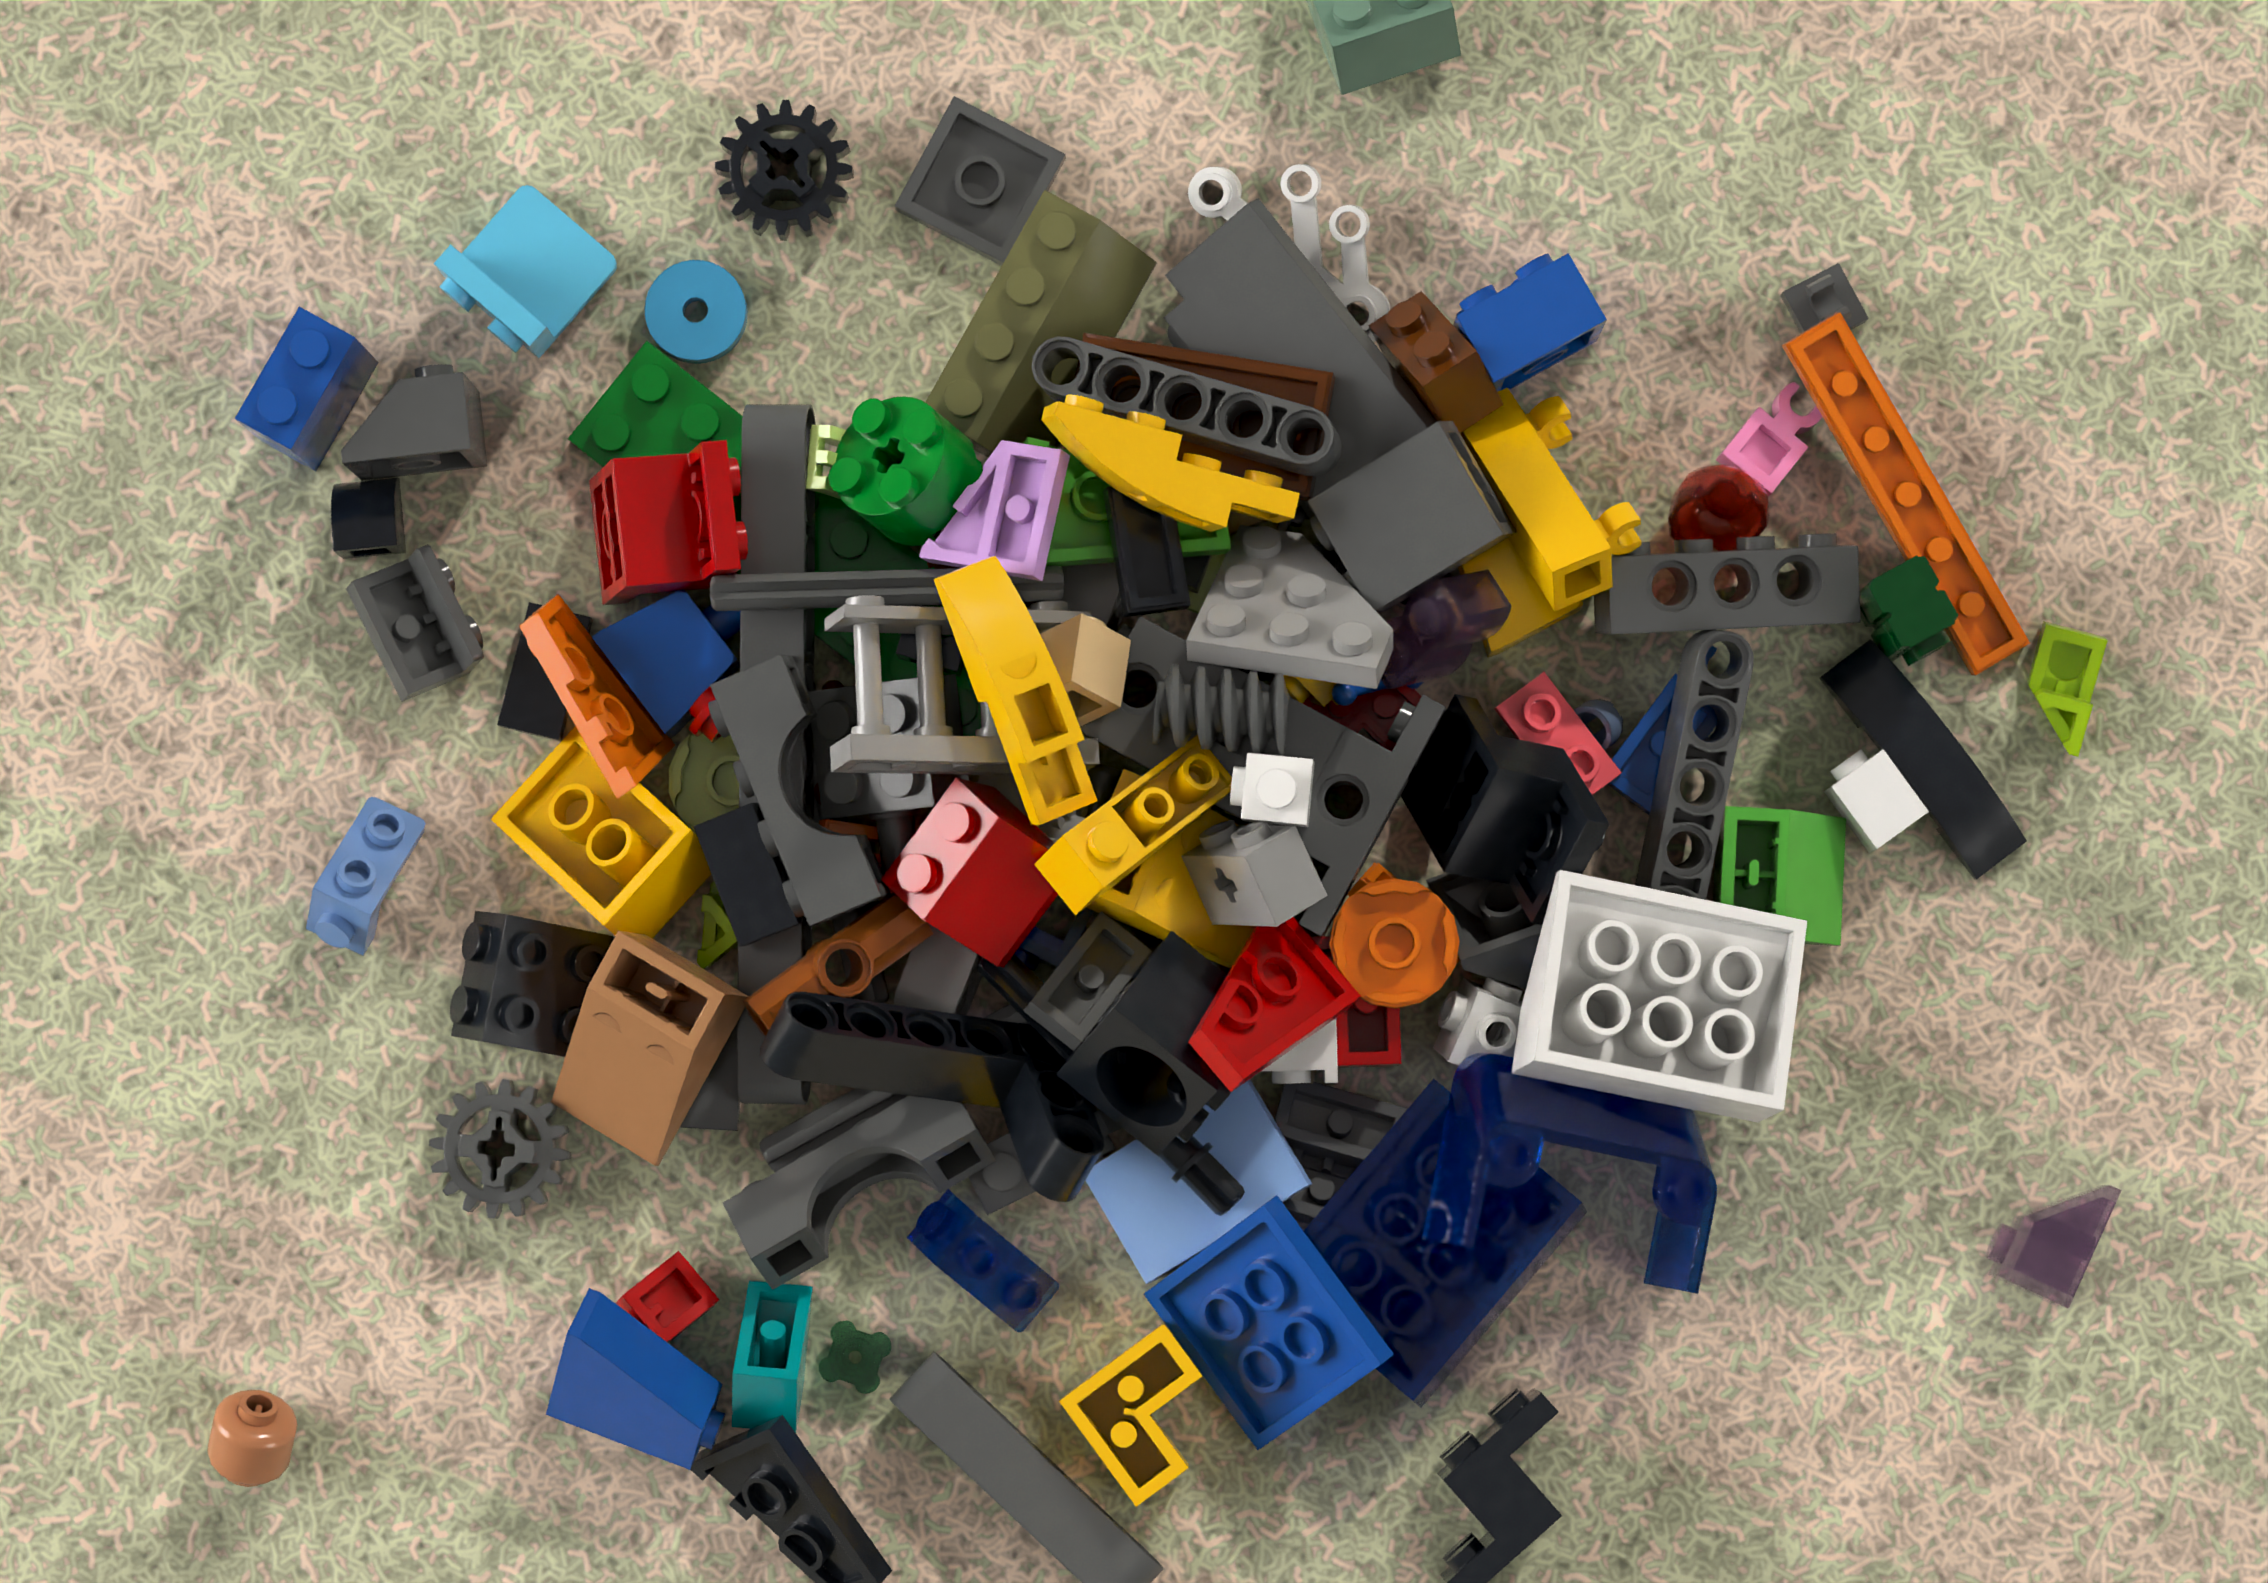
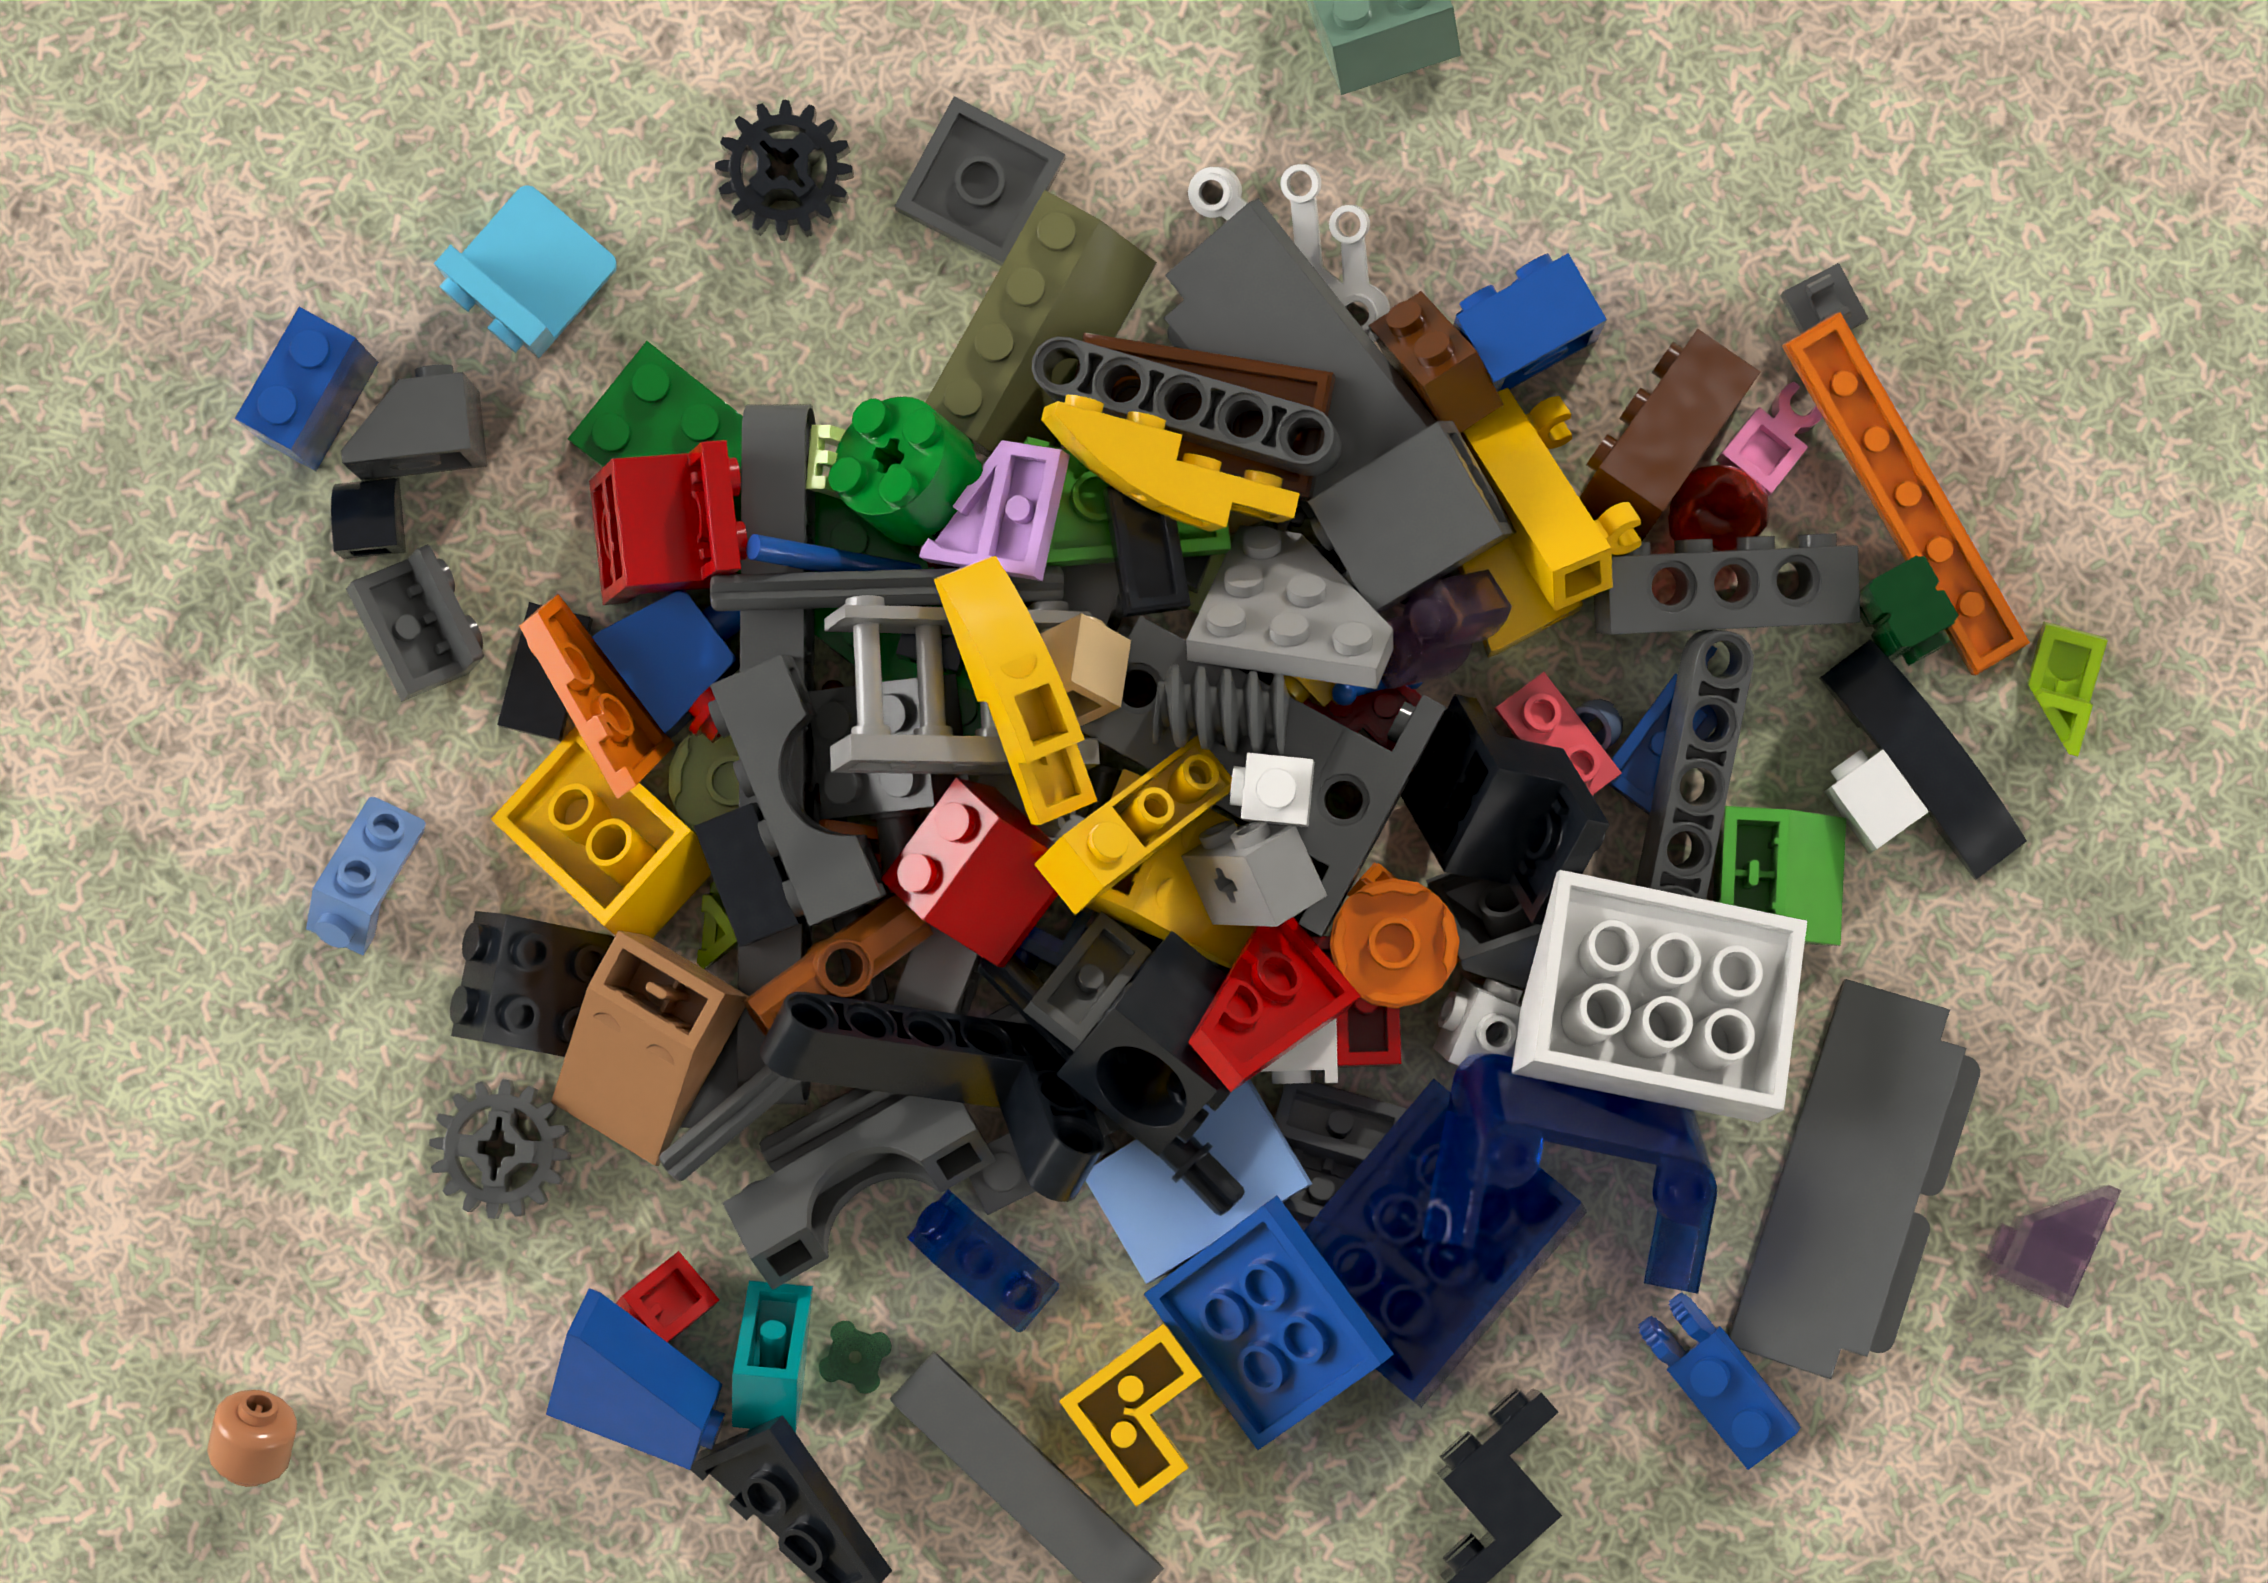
(689, 283): dark azure piece -> none
(725, 1122): none -> dark grey axle
(817, 557): none -> blue bar
(1667, 429): none -> reddish brown wedge
(1721, 1383): none -> blue hinge
(1843, 1215): none -> dark grey slope

